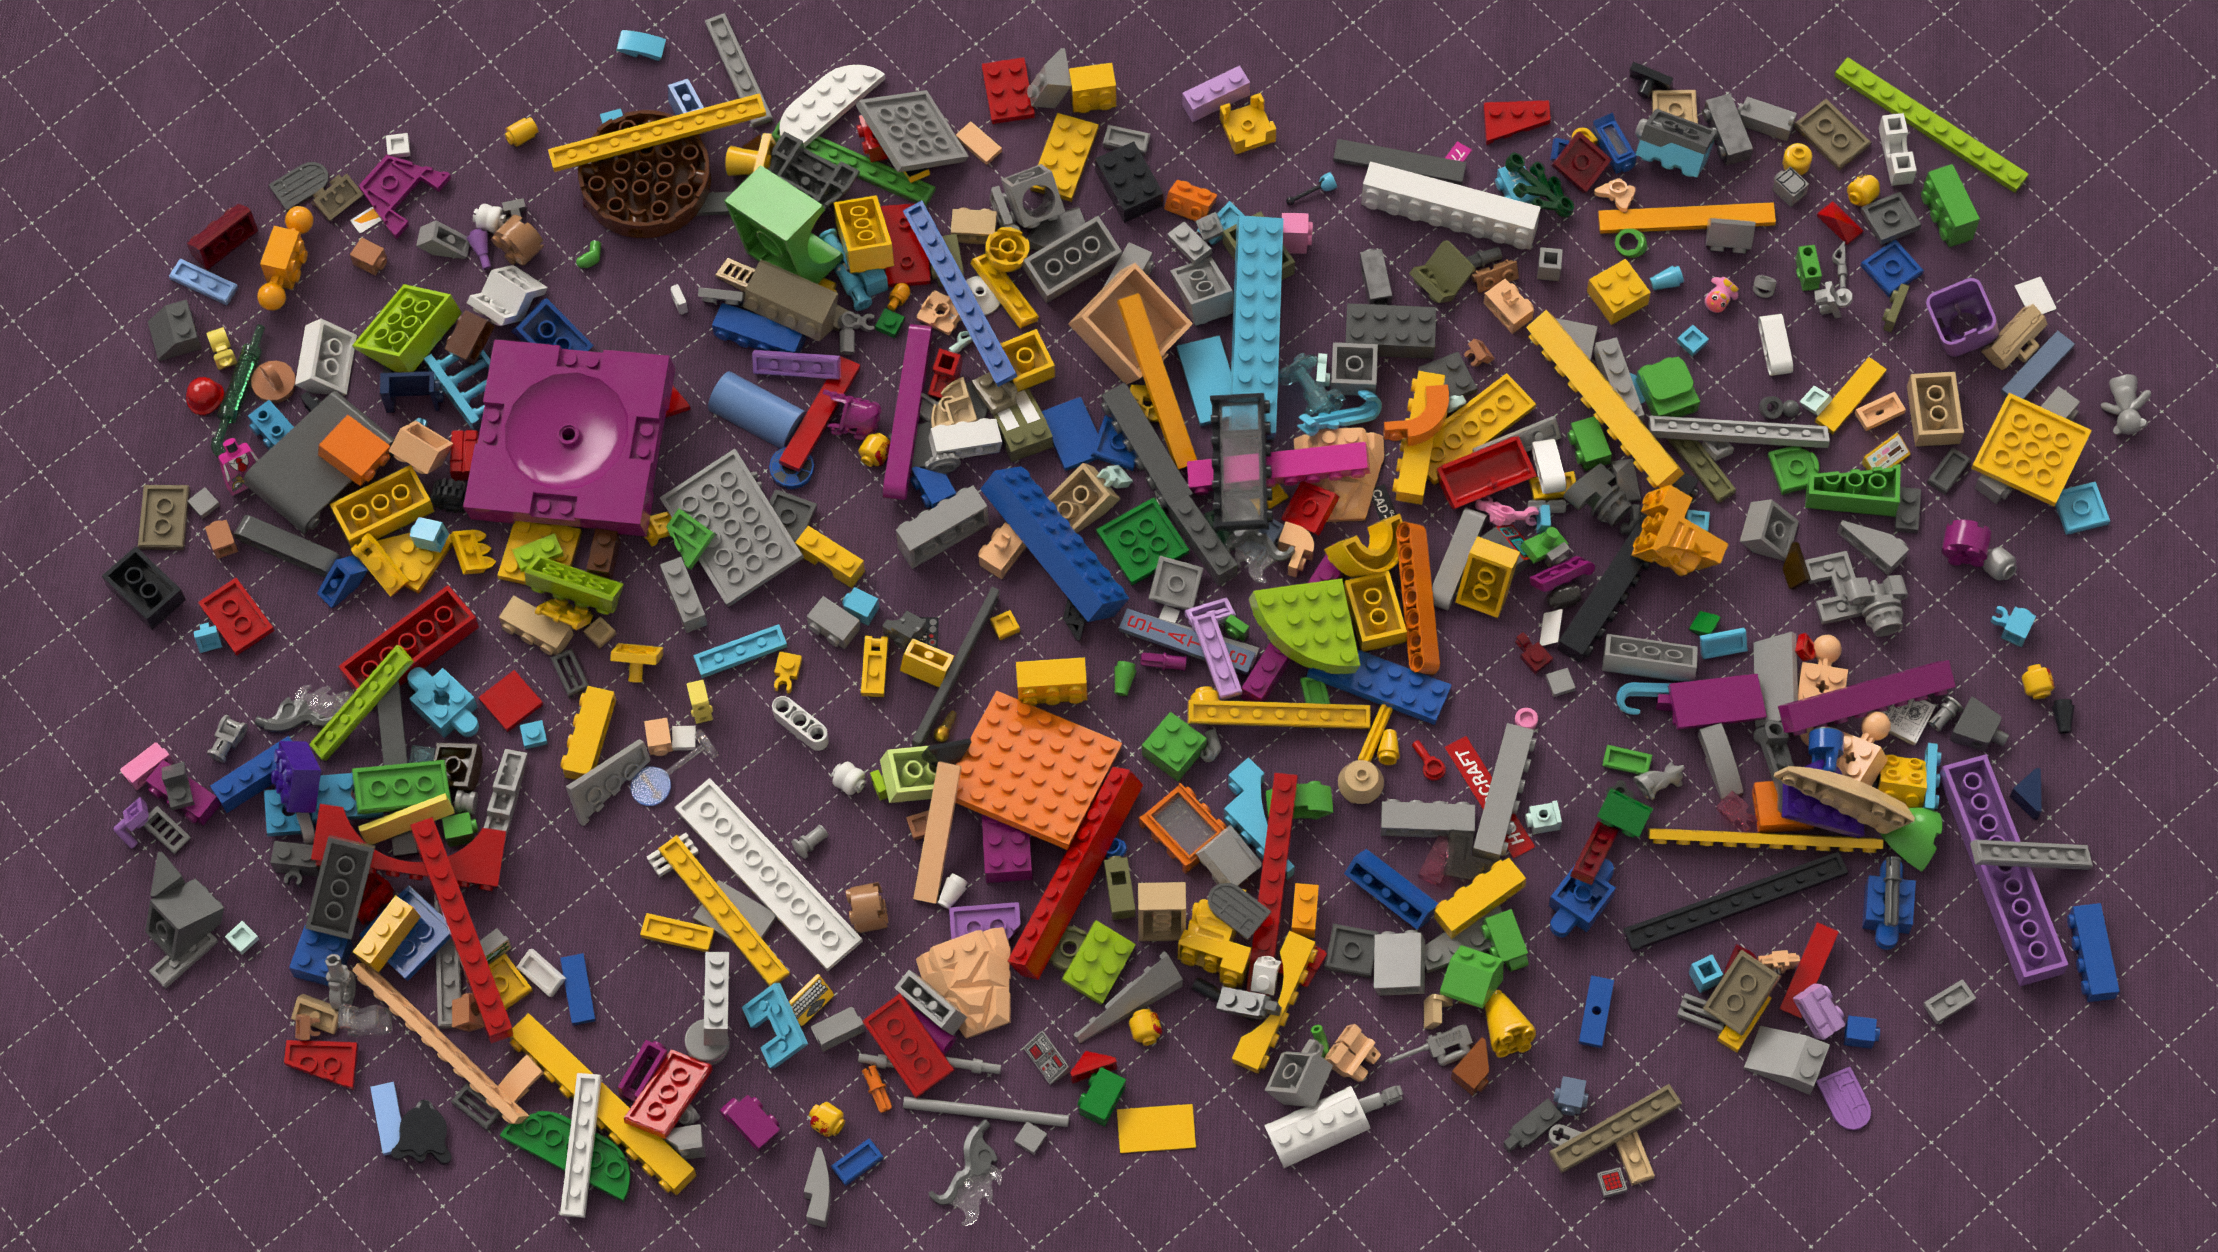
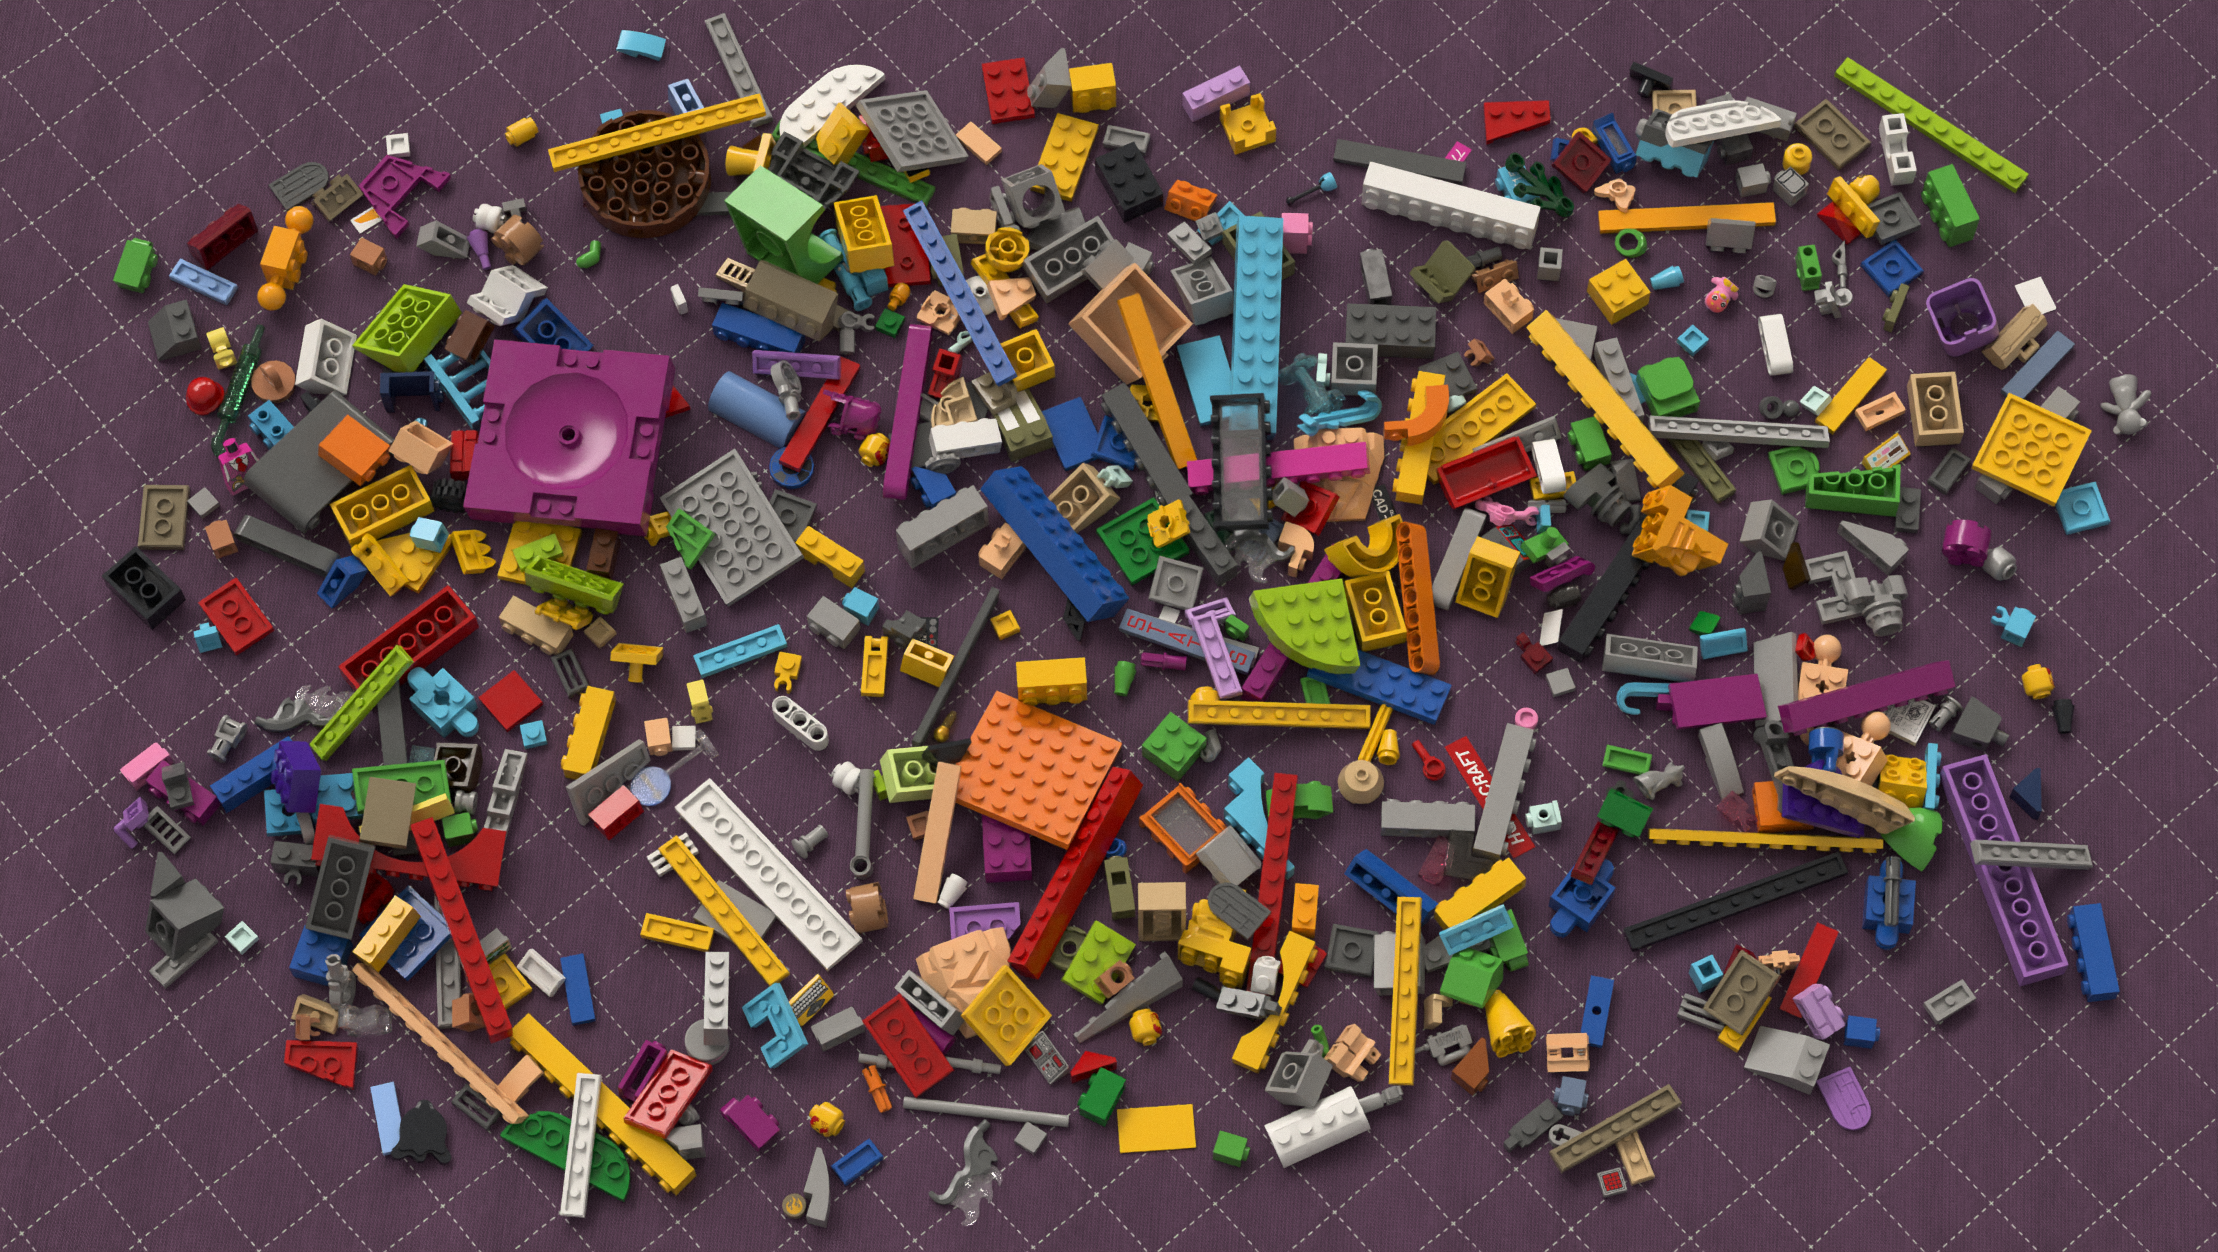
(136, 265): none -> bright green hinge
(387, 813): none -> dark tan tile
(616, 812): none -> hinge
(788, 387): none -> light grey pin
(794, 1206): none -> dark tan tile
(841, 135): none -> yellow slope
(863, 824): none -> light grey piece
(1006, 1015): none -> yellow plate
(1010, 294): none -> light nougat wing
(1106, 263): none -> light grey brick
(1106, 983): none -> nougat brick
(1176, 529): none -> yellow piece
(1231, 1149): none -> bright green brick
(1289, 497): none -> light grey brick
(1405, 991): none -> yellow tile
(1476, 929): none -> medium azure plate
(1580, 1059): none -> light nougat piece
(1717, 122): none -> white plate
(1752, 180): none -> light grey brick
(1753, 588): none -> dark grey slope
(1853, 207): none -> yellow plate

